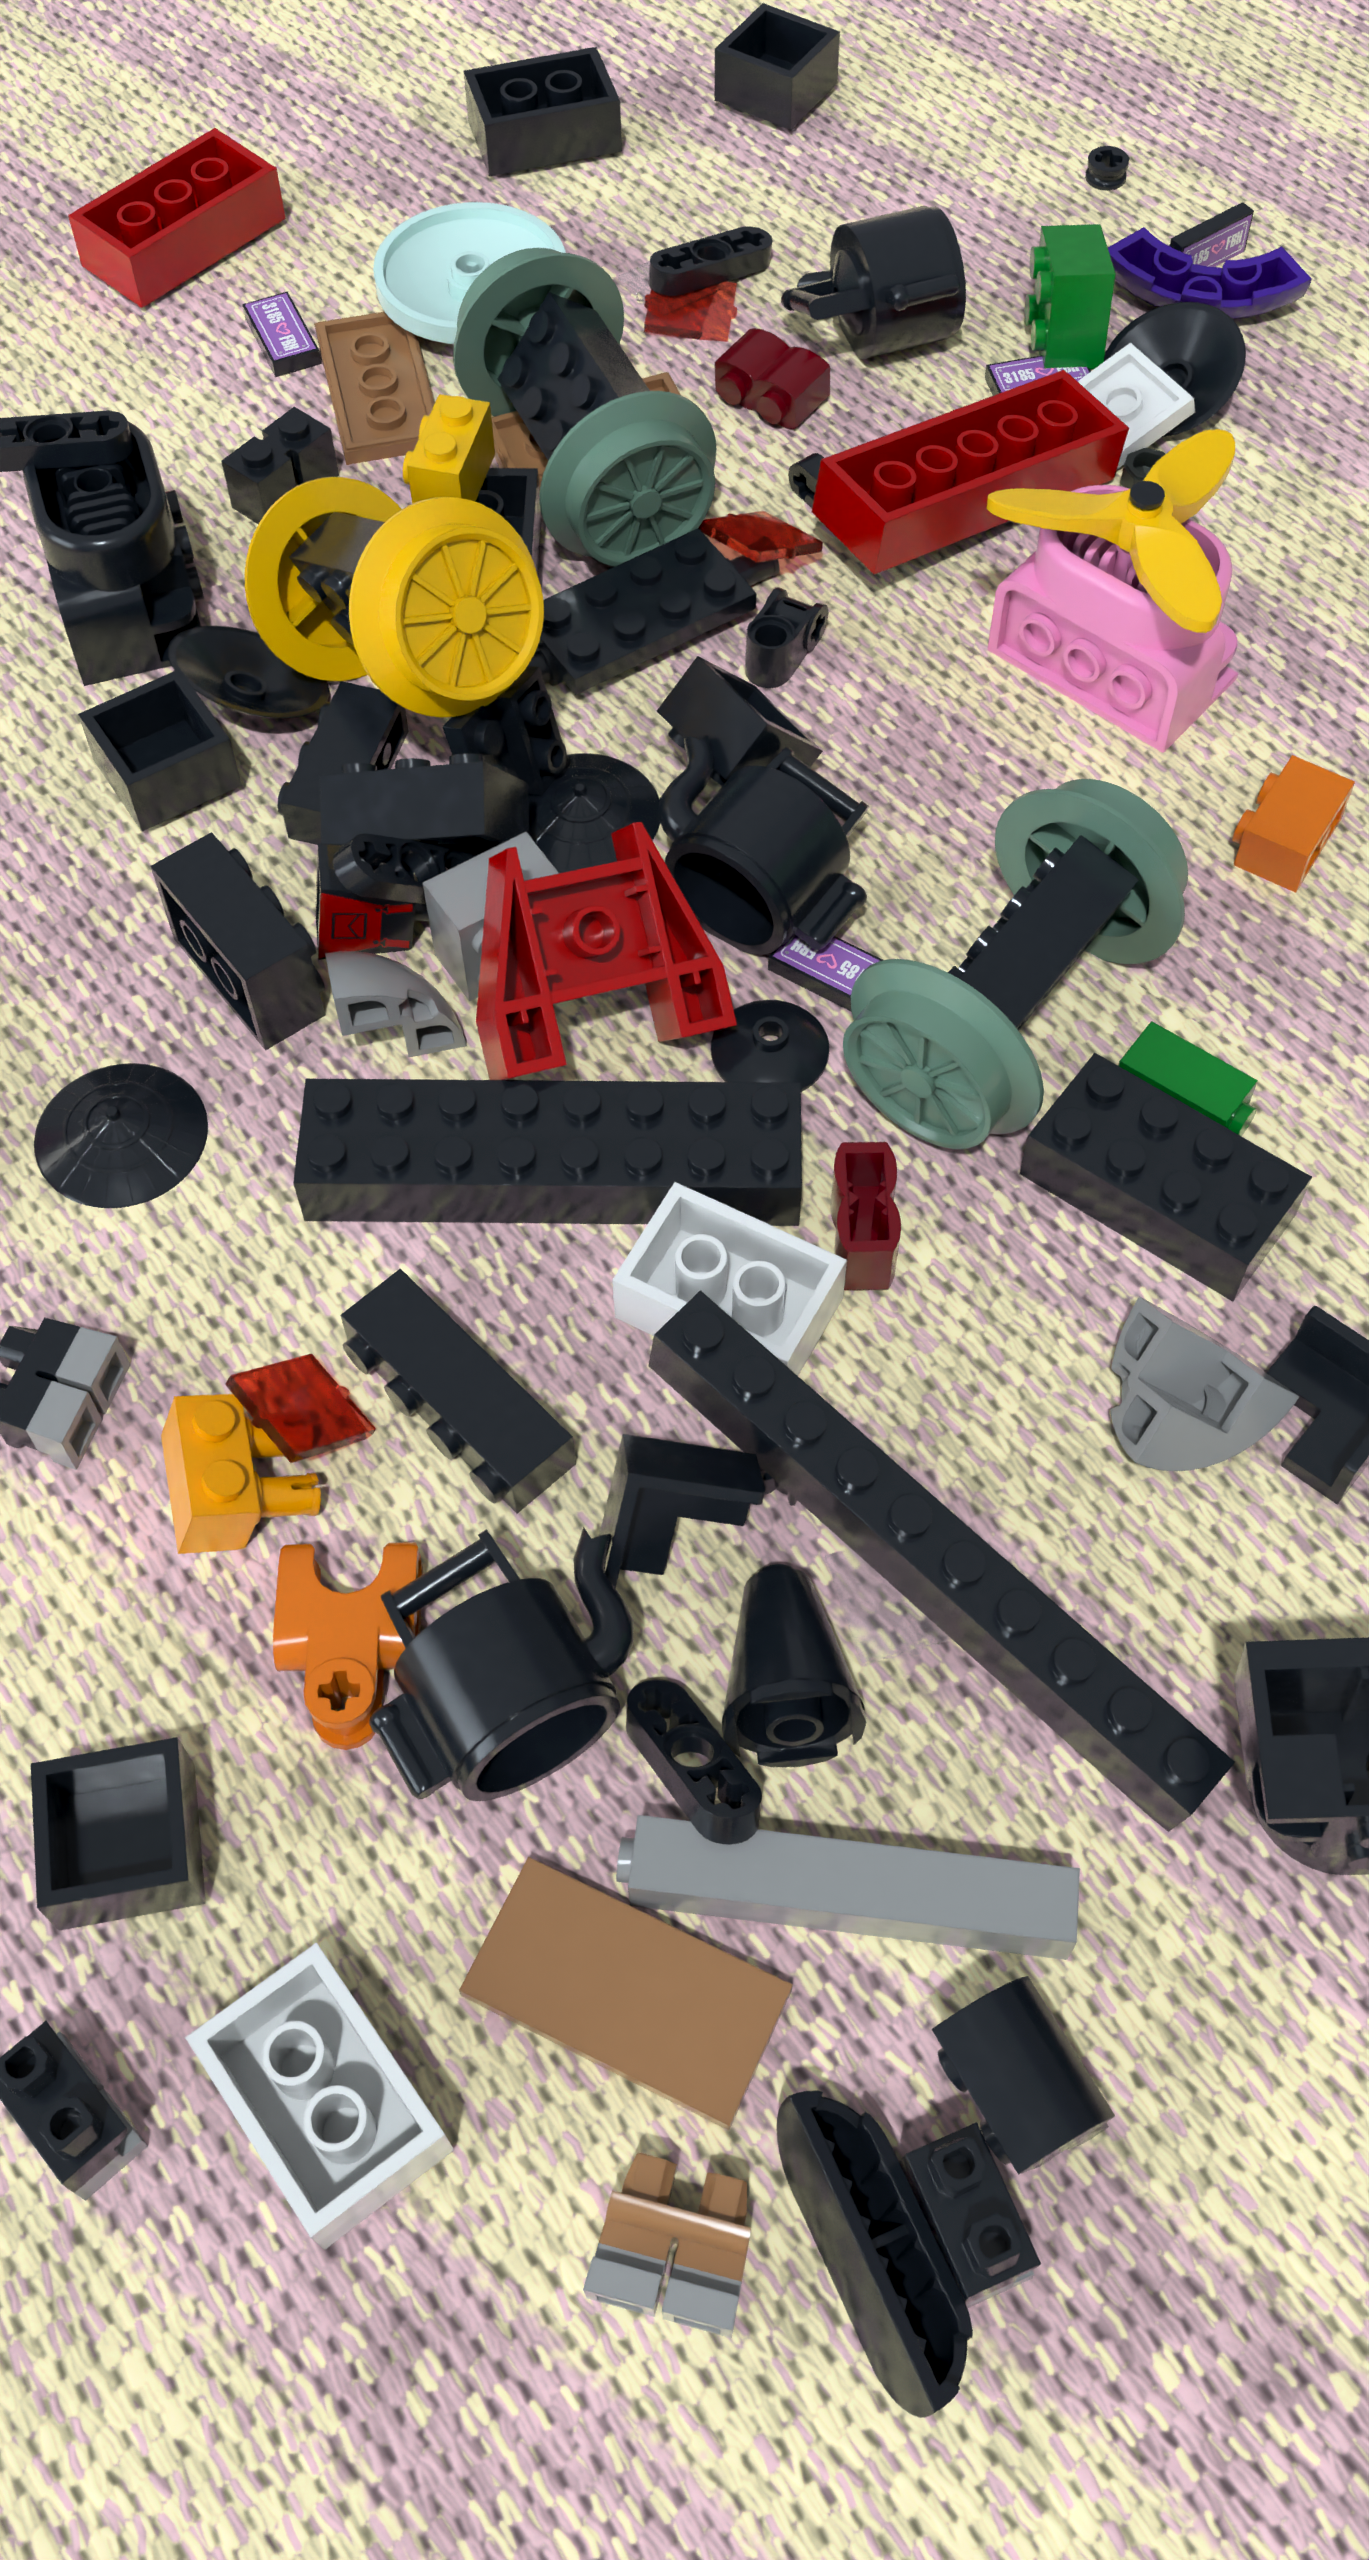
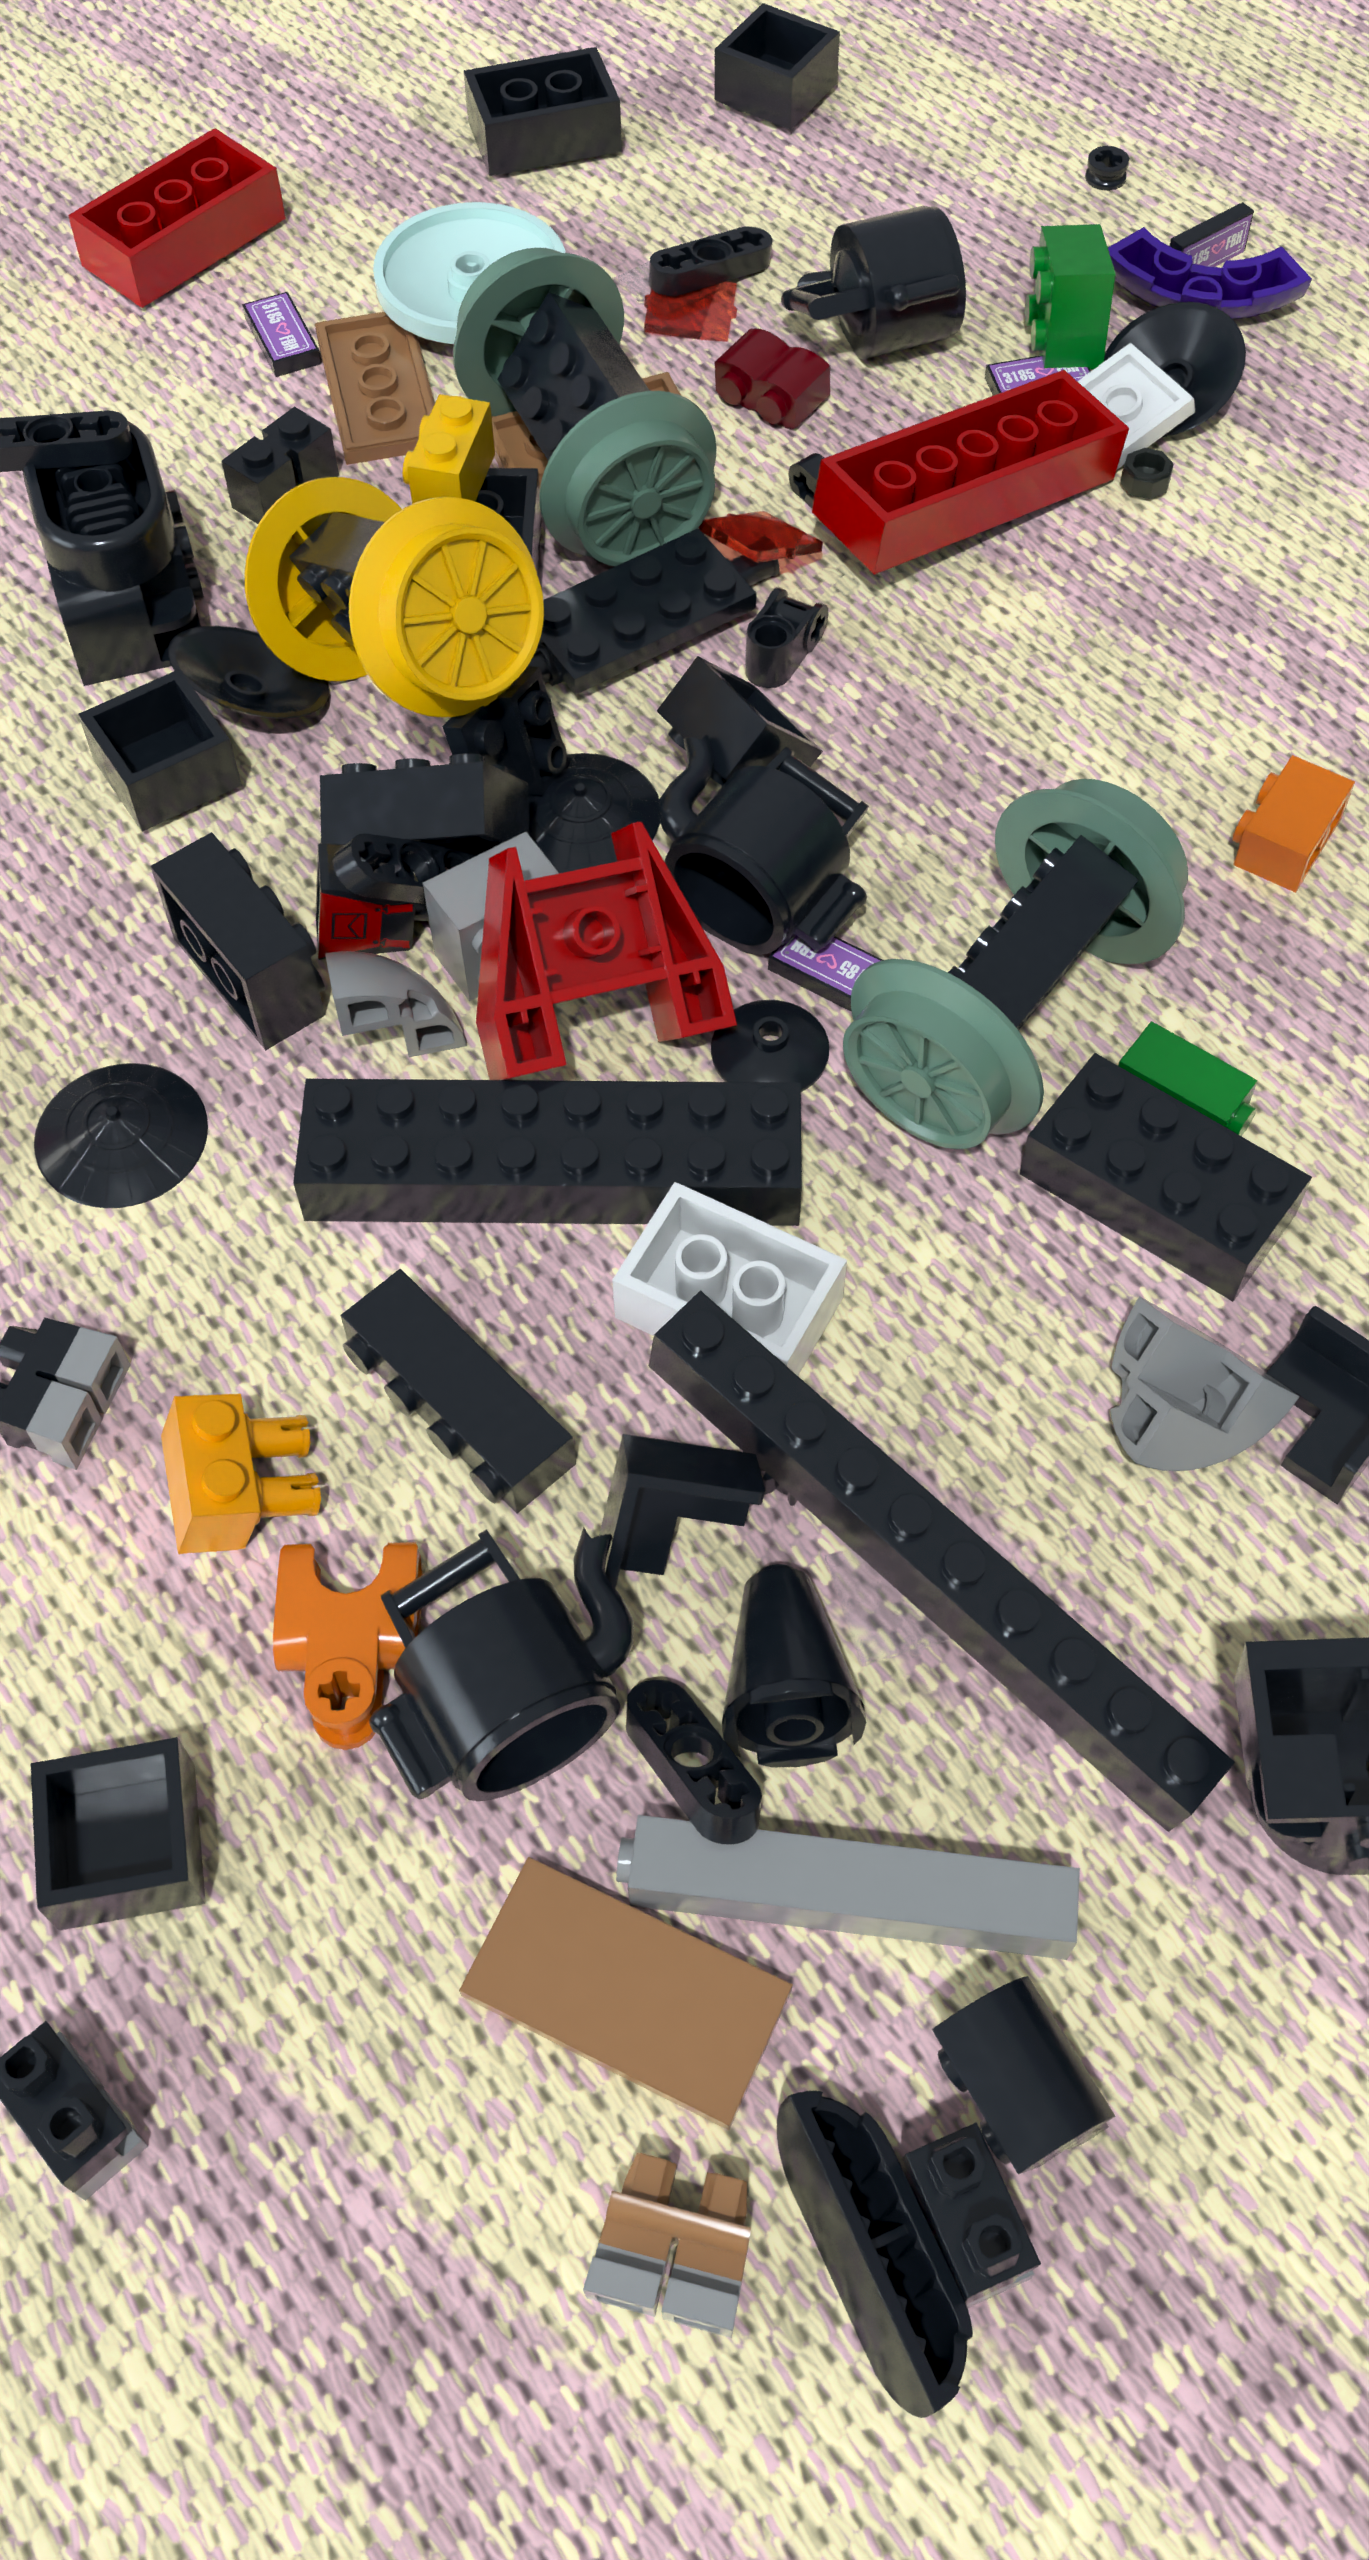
(300, 1407): clear red piece -> none
(319, 2096): white brick -> none
(352, 728): black brick -> none
(866, 1214): dark red brick -> none
(1124, 593): bright pink brick -> none

